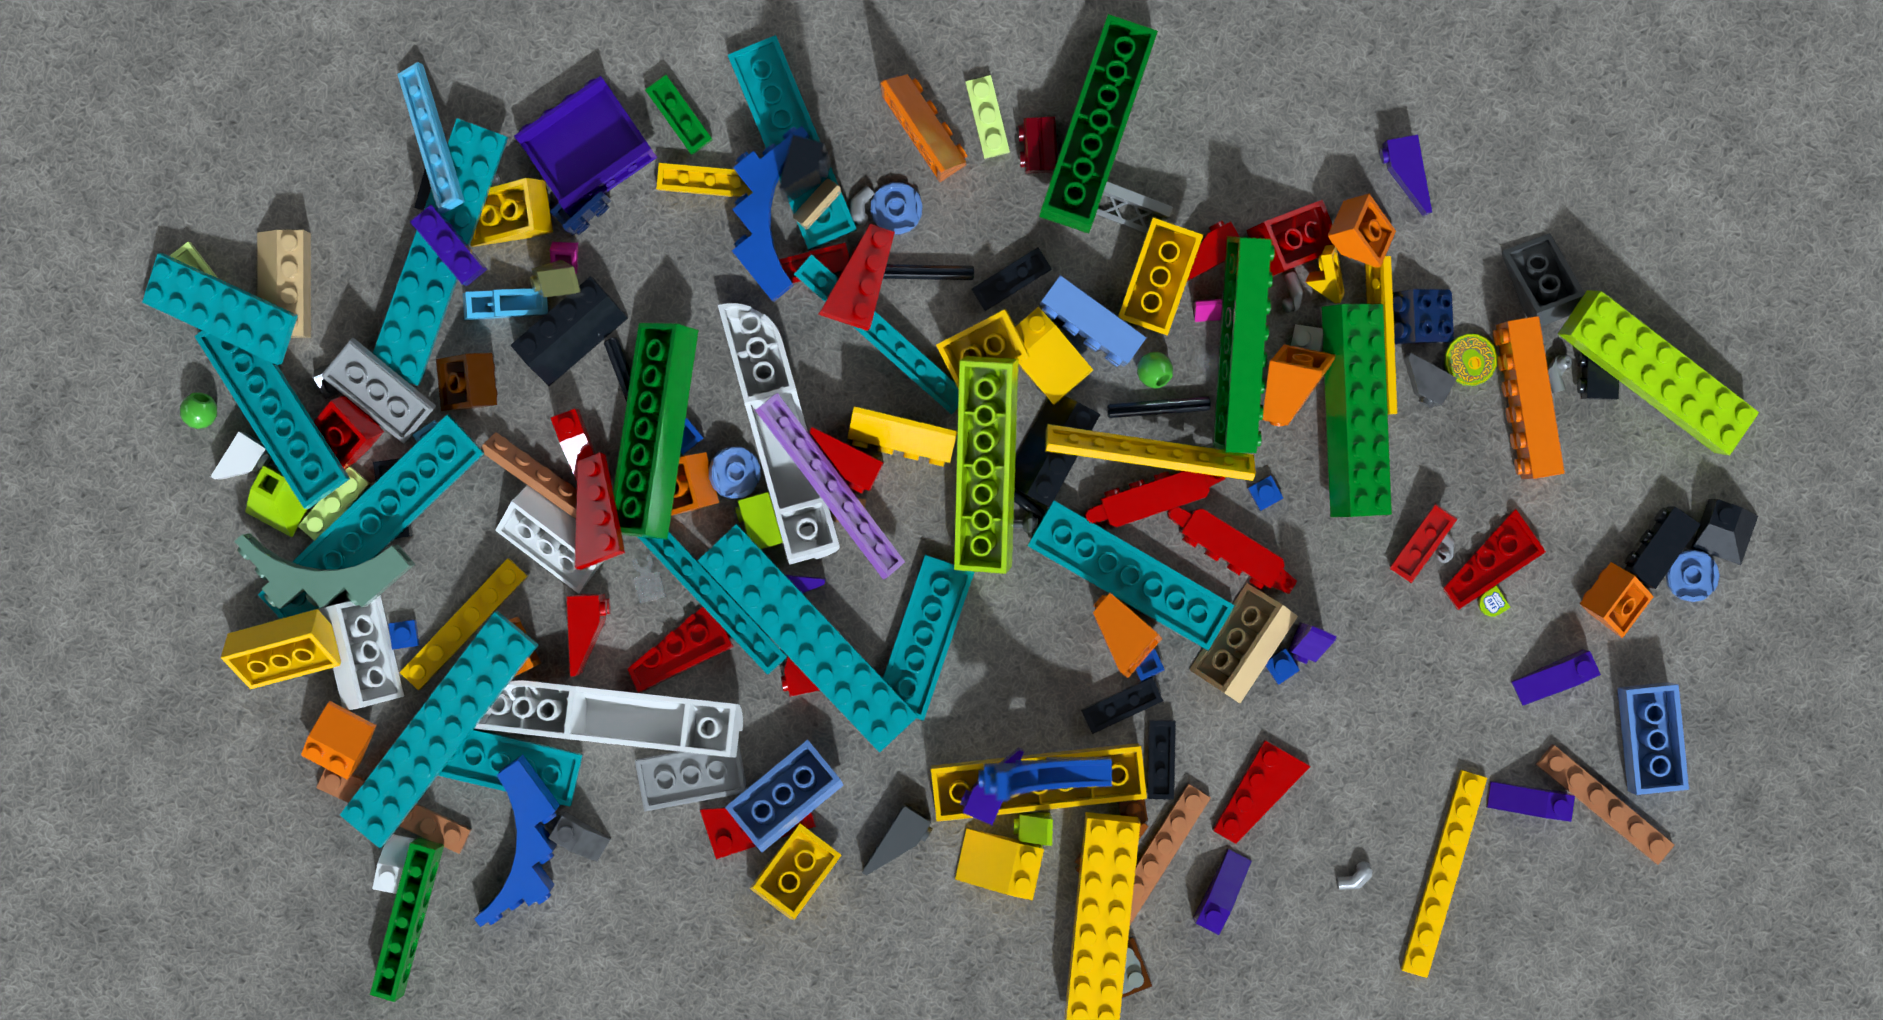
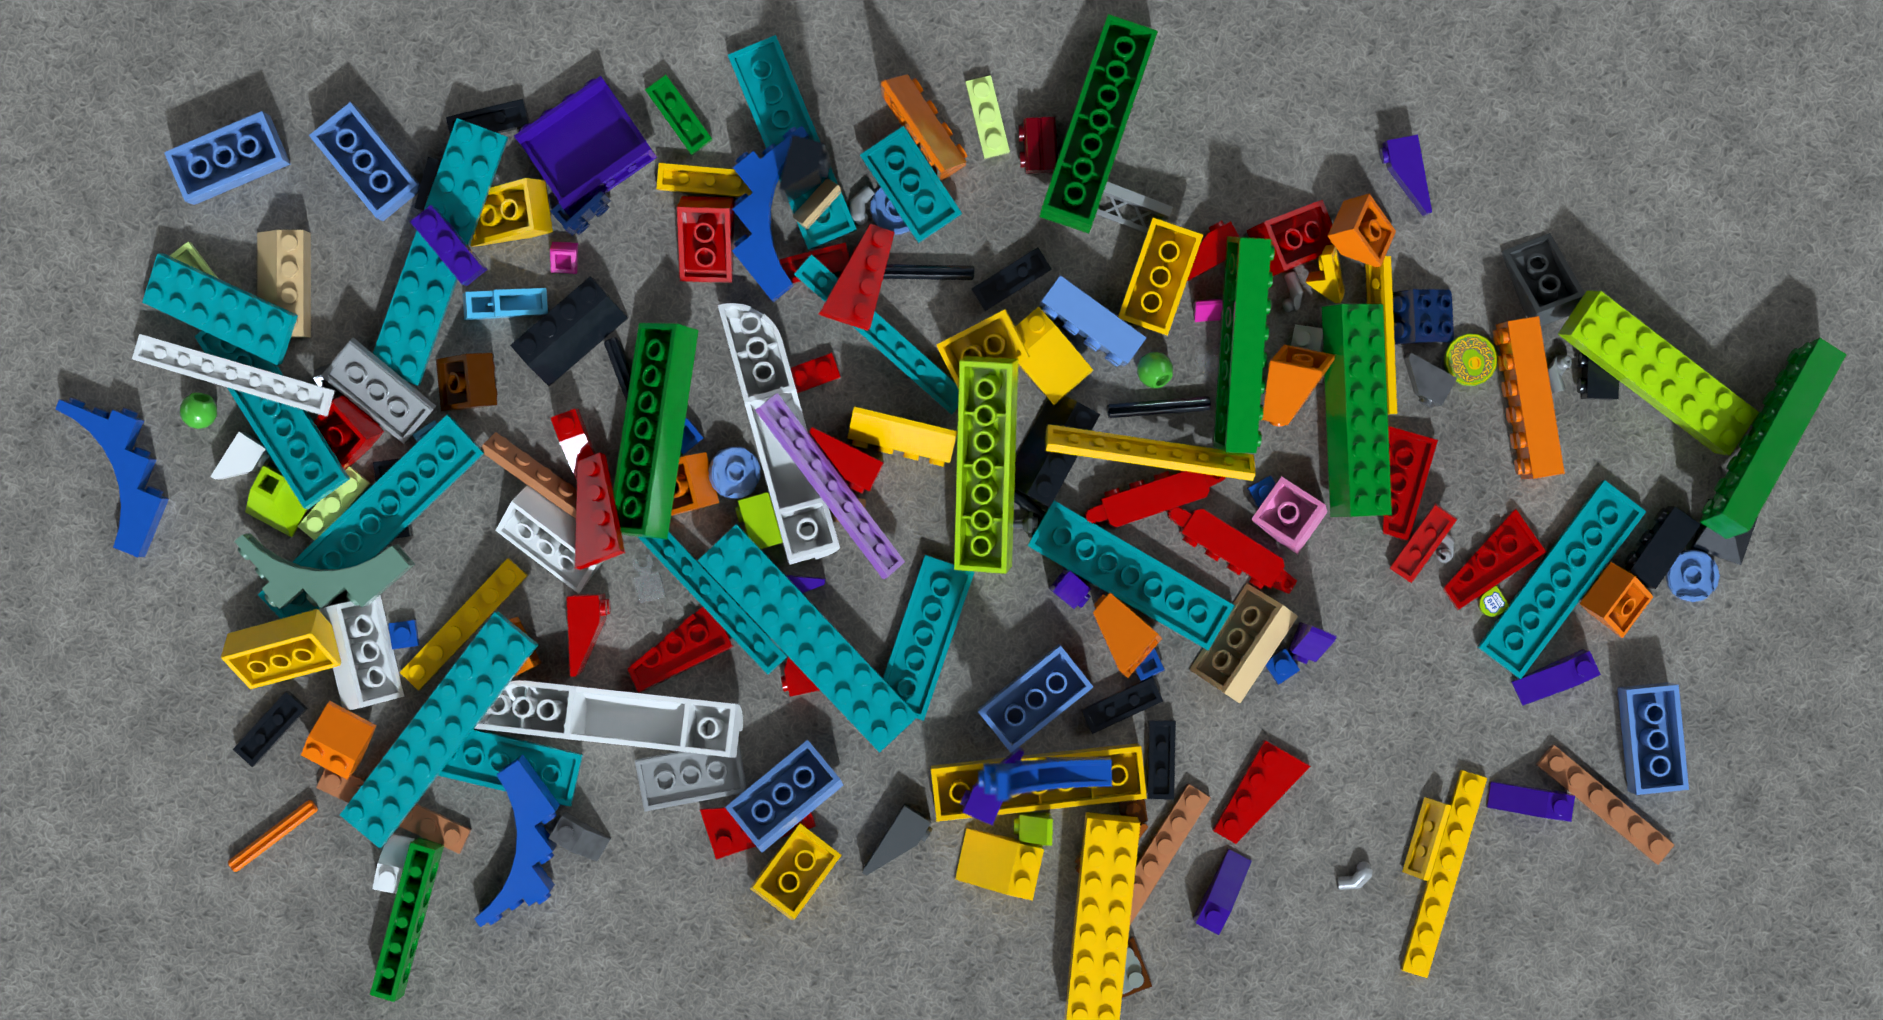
(117, 436): none -> blue arch
(227, 158): none -> medium blue brick
(233, 375): none -> white plate
(270, 728): none -> black plate
(272, 835): none -> orange axle
(366, 161): none -> medium blue brick
(430, 138): medium azure tile -> none
(496, 118): none -> black plate
(554, 279): olive slope -> none
(706, 238): none -> red slope
(815, 373): none -> red plate
(910, 184): none -> teal plate
(1035, 698): none -> medium blue brick
(1070, 589): none -> dark purple slope
(1290, 515): none -> bright pink slope
(1409, 467): none -> red wing
(1426, 838): none -> yellow plate
(1561, 579): none -> teal plate
(1772, 438): none -> green brick

